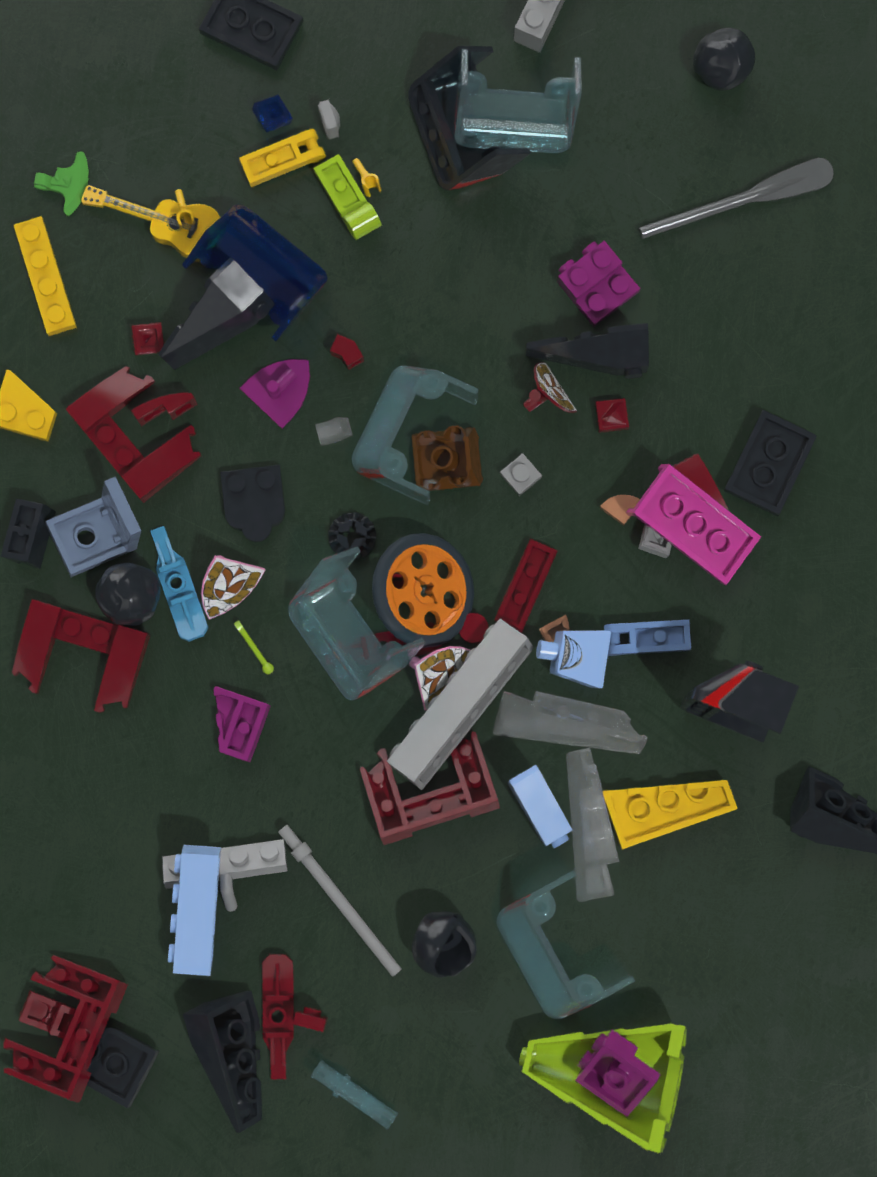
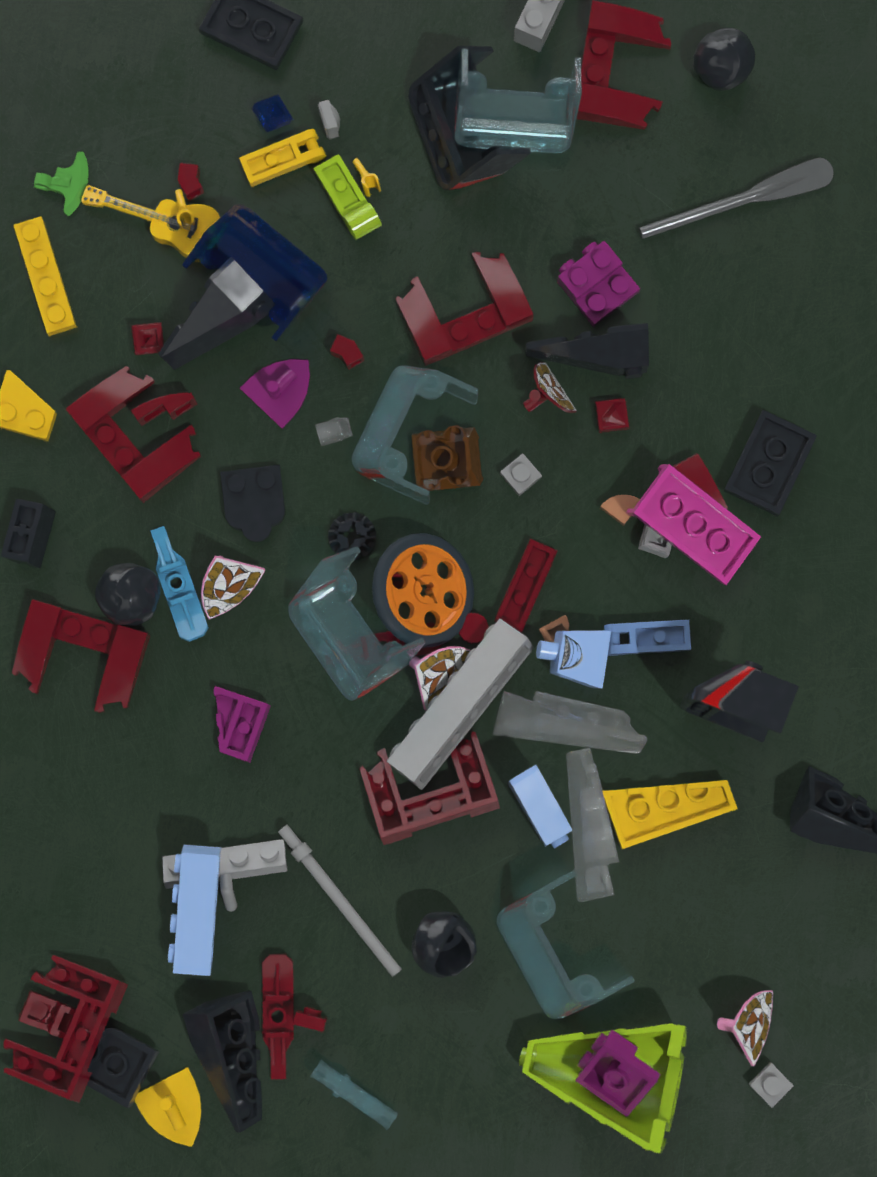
(107, 519): sand blue bracket -> none
(173, 1107): none -> yellow shield
(189, 180): none -> dark red piece
(267, 667): lime hinge -> none
(439, 341): none -> dark red wedge
(606, 25): none -> dark red wedge
(751, 1024): none -> shield
(771, 1084): none -> light grey plate

